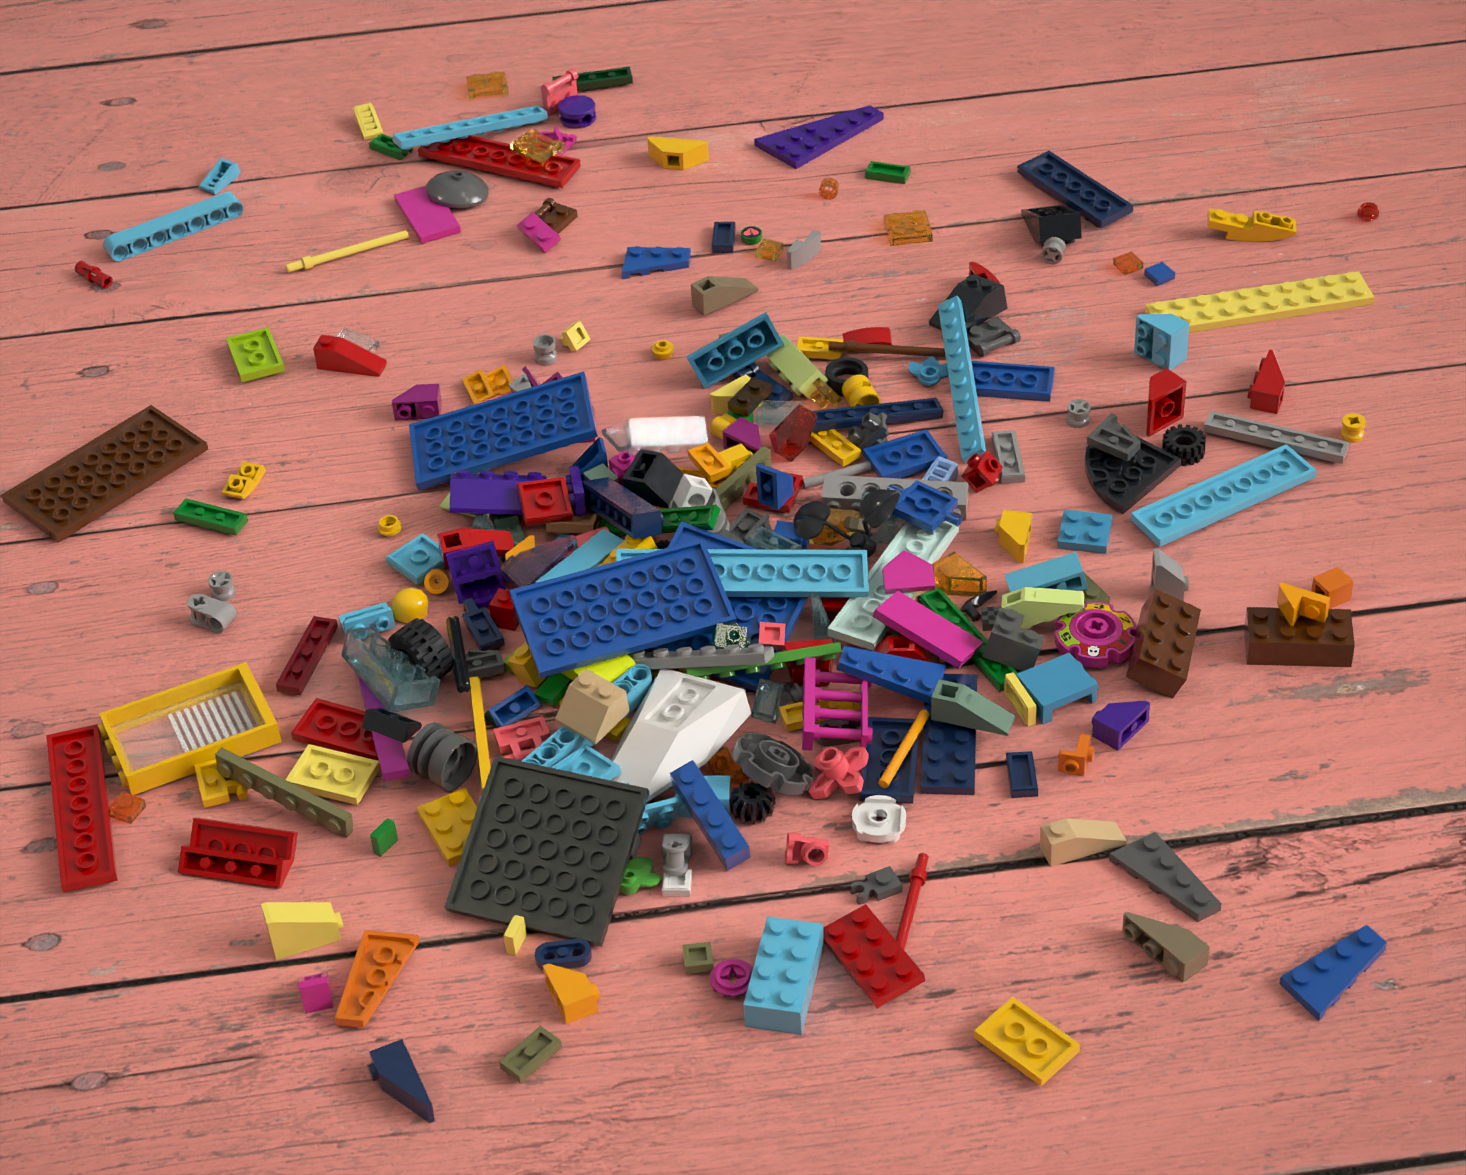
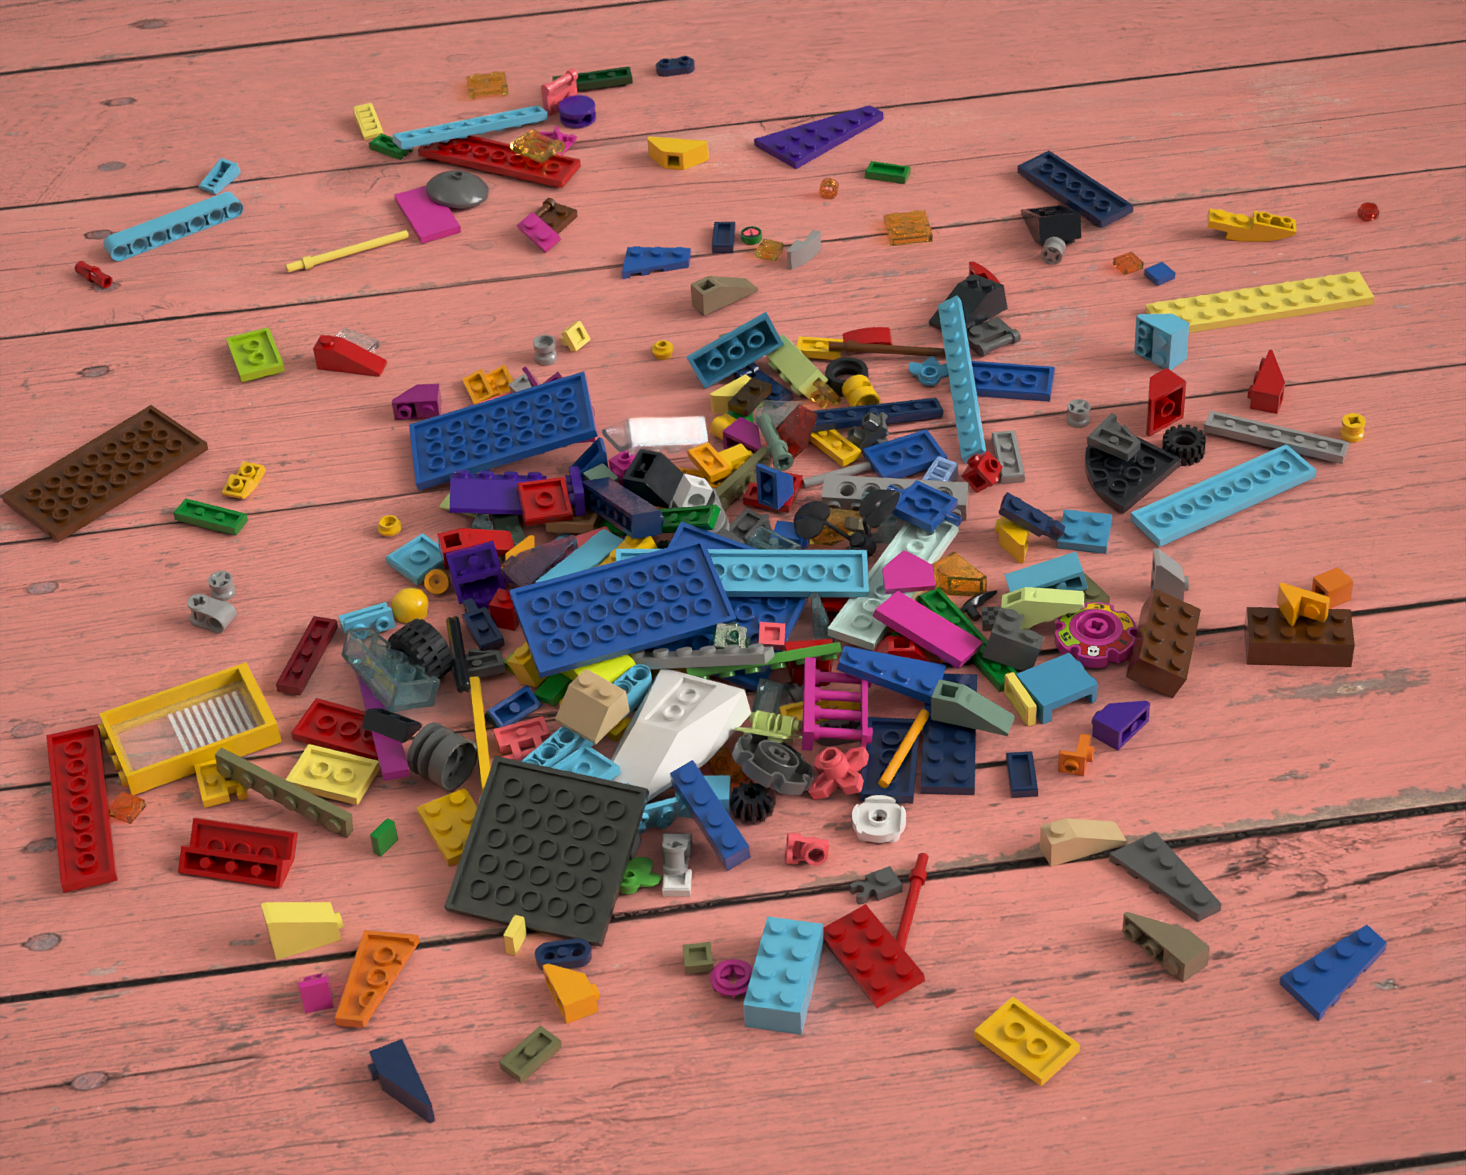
(675, 66): none -> dark blue plate
(776, 447): none -> sand green pin
(777, 728): none -> yellowish green hinge
(1030, 517): none -> dark blue hinge

